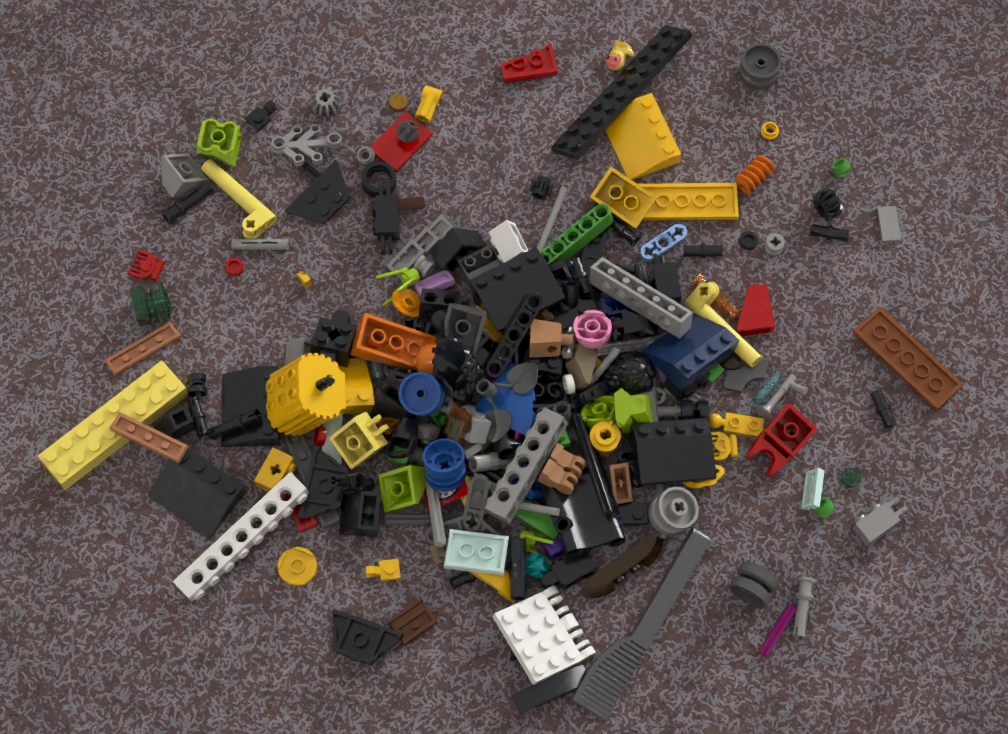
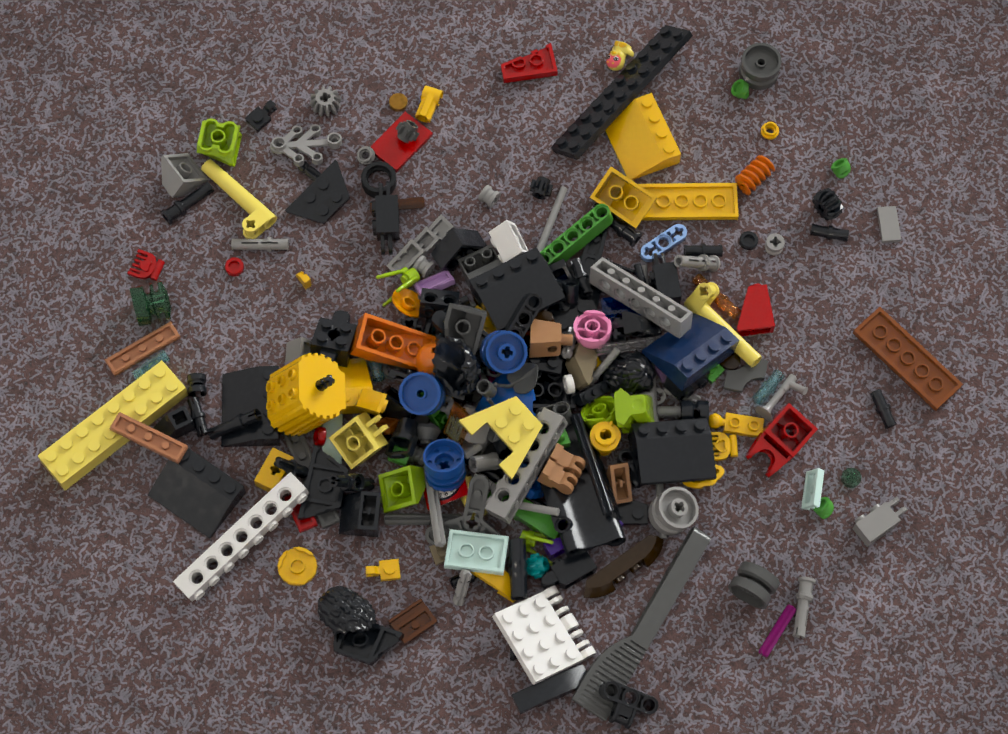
(150, 363): none -> clear light blue pin
(291, 466): none -> black axle
(345, 611): none -> black hair
(371, 401): none -> yellow slope
(462, 587): none -> light grey axle
(489, 196): none -> light grey wheel
(512, 424): none -> light yellow wing
(514, 347): none -> blue wheel
(625, 709): none -> black piece
(701, 262): none -> light grey pin
(740, 89): none -> bright green tile

